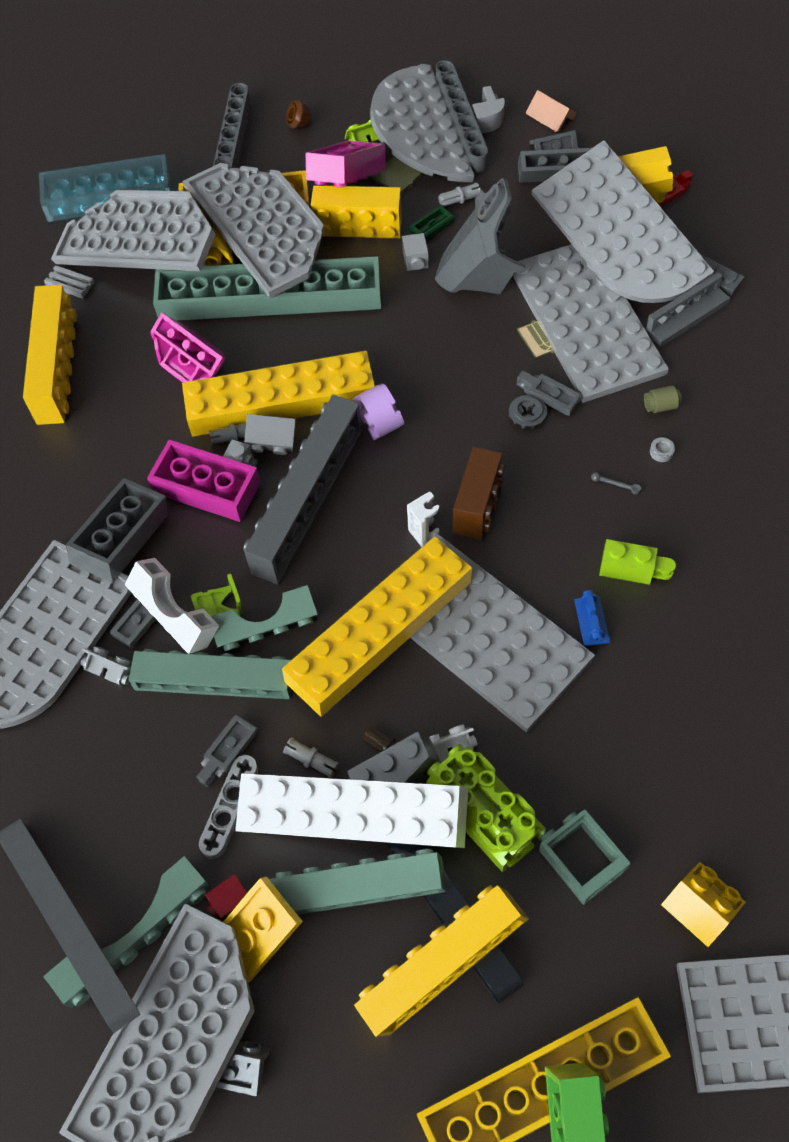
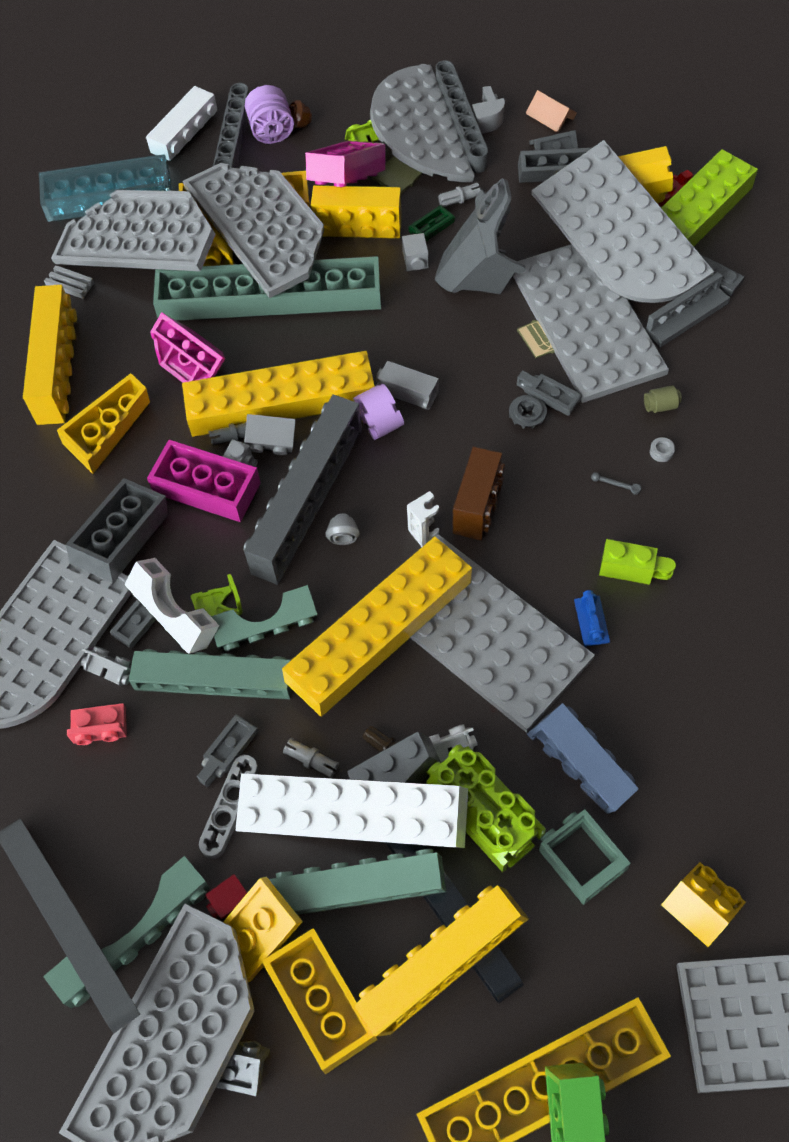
(98, 723): none -> coral bracket
(104, 422): none -> yellow wedge
(182, 123): none -> white brick
(269, 114): none -> lavender wheel
(319, 1001): none -> yellow brick
(342, 530): none -> light grey cone
(409, 384): none -> light grey brick
(584, 758): none -> sand blue wedge
(710, 195): none -> lime brick

